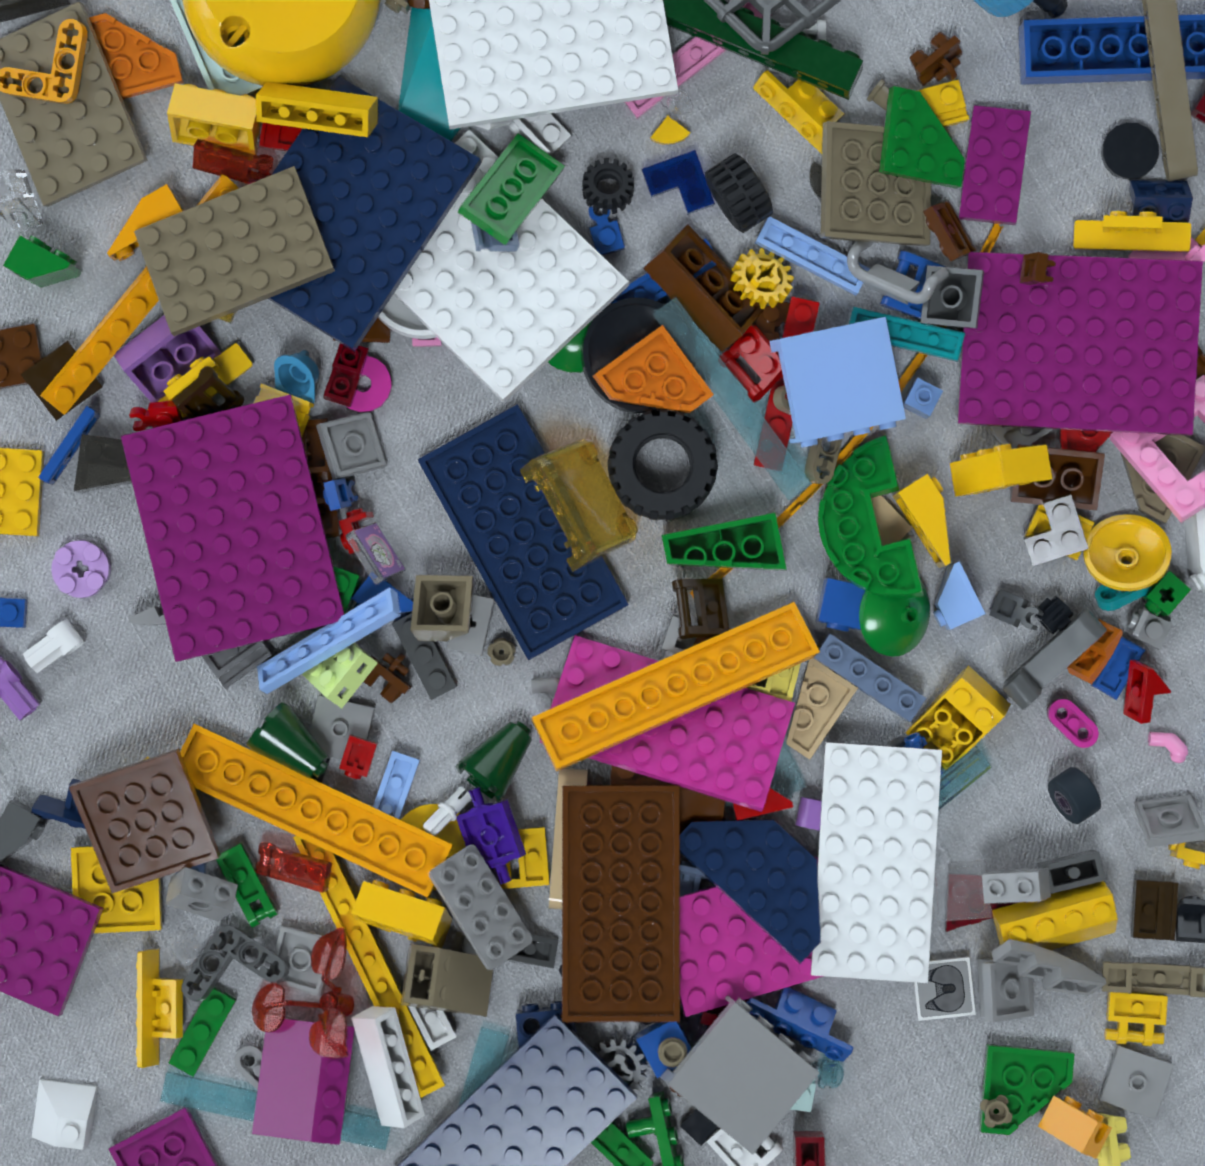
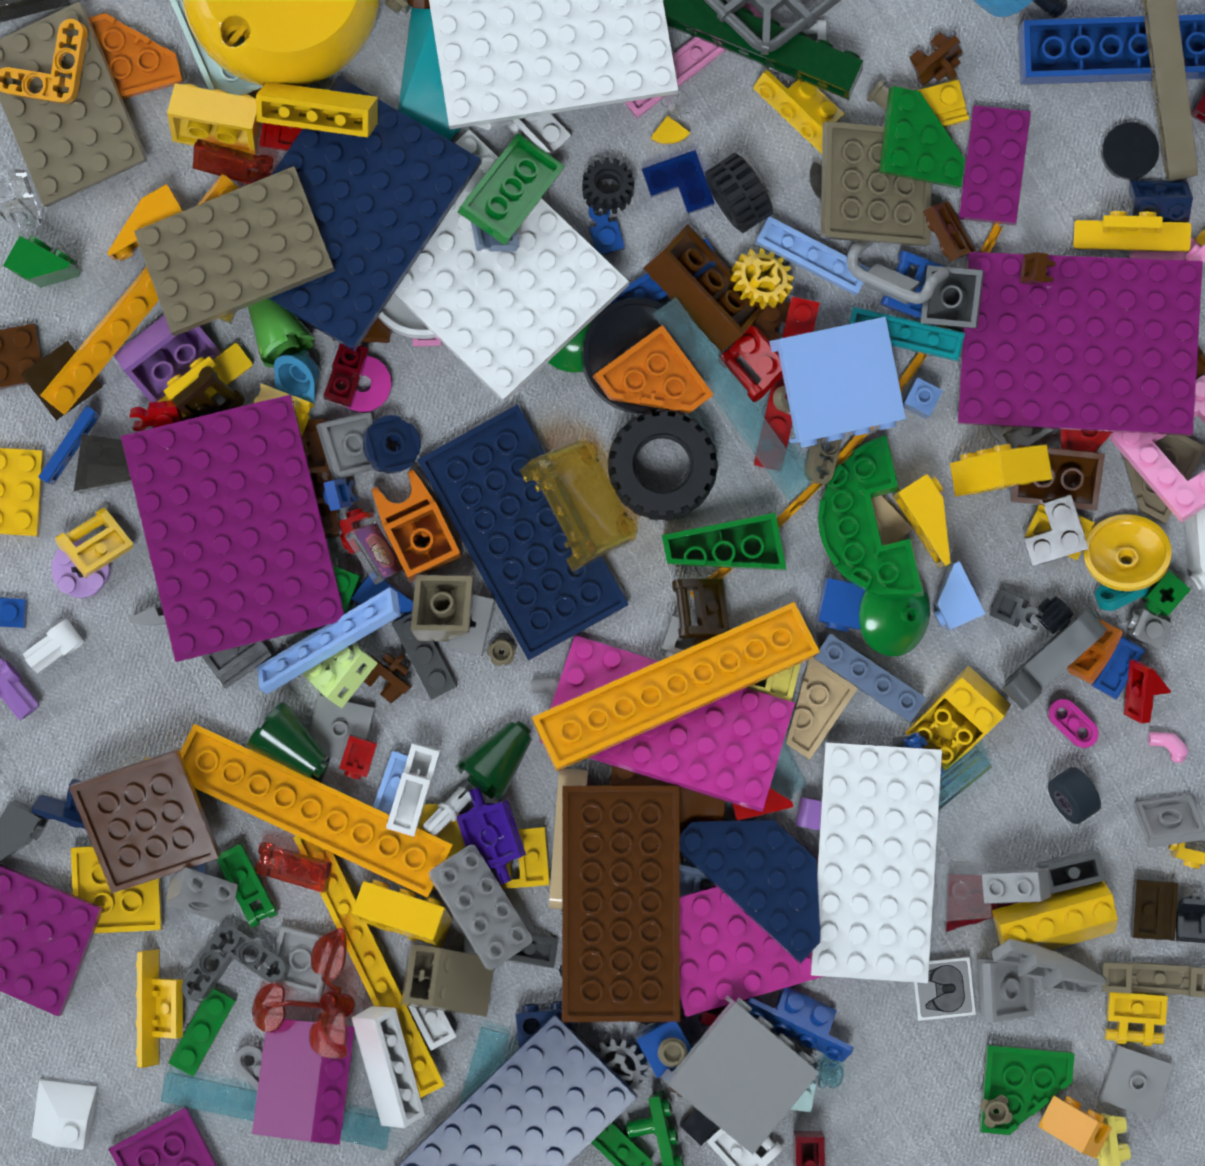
(99, 549): none -> yellow plate
(278, 332): none -> bright green cone
(398, 430): none -> dark blue plate
(413, 789): none -> white slope
(415, 519): none -> orange brick

